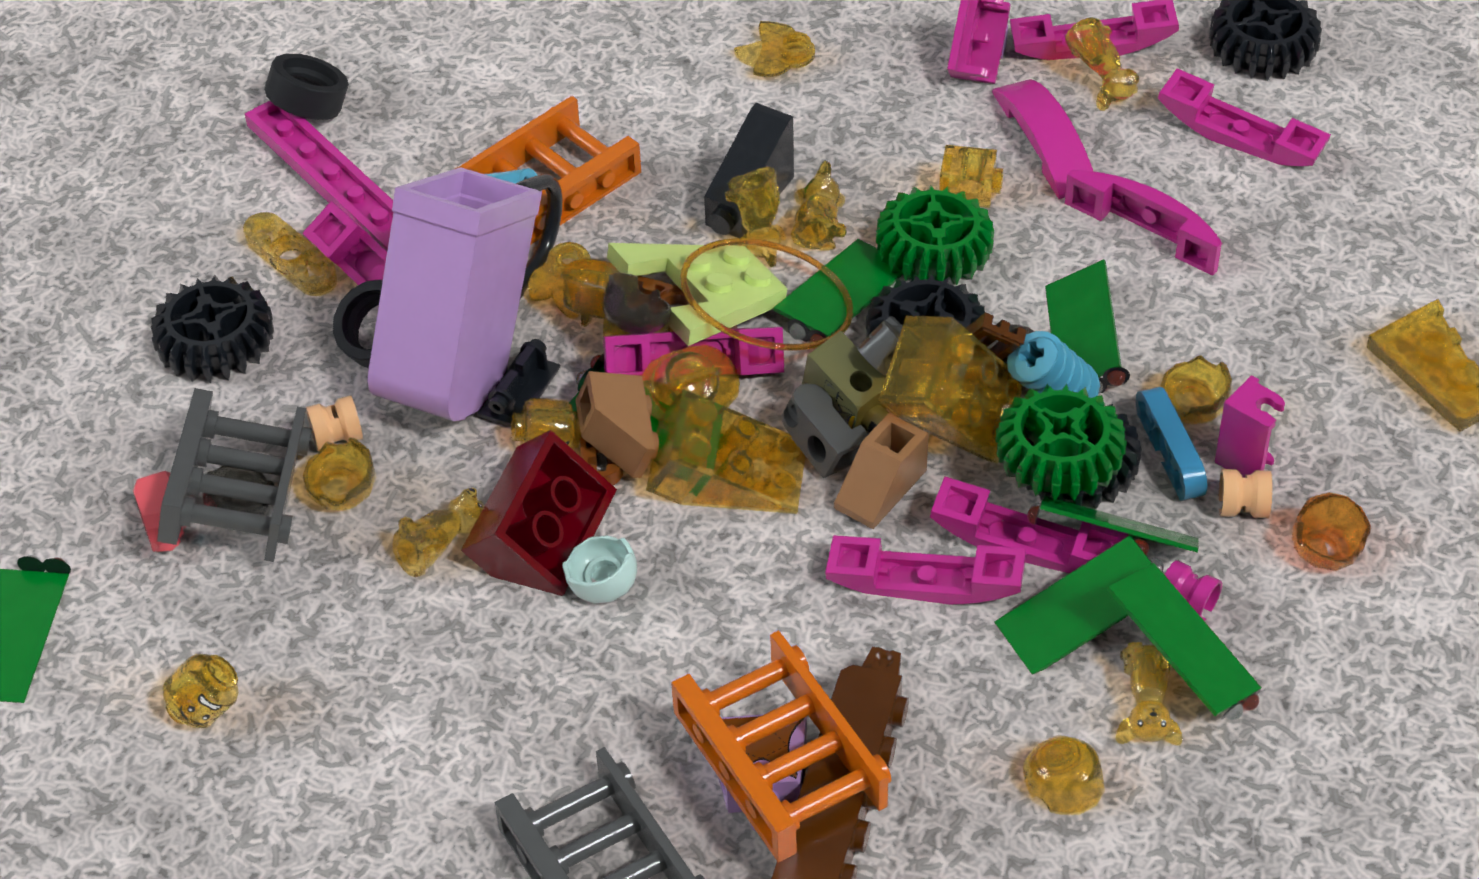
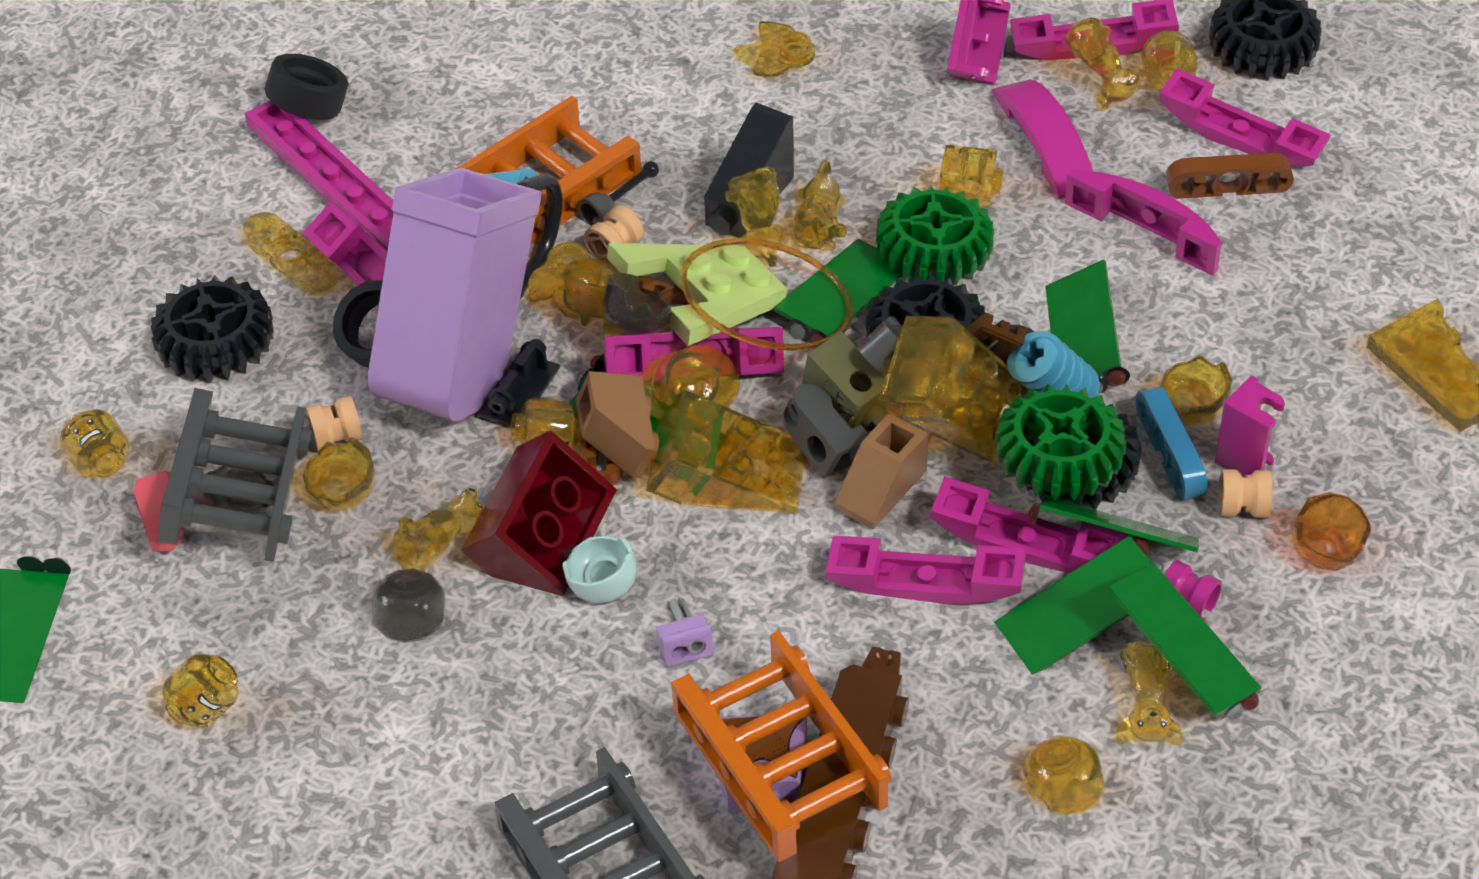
(94, 443): none -> clear yellow head
(408, 605): none -> clear smoke hair
(599, 204): none -> hinge
(619, 226): none -> light nougat wheel
(686, 637): none -> lavender piece
(1165, 54): none -> clear yellow head
(1215, 166): none -> dark orange beam

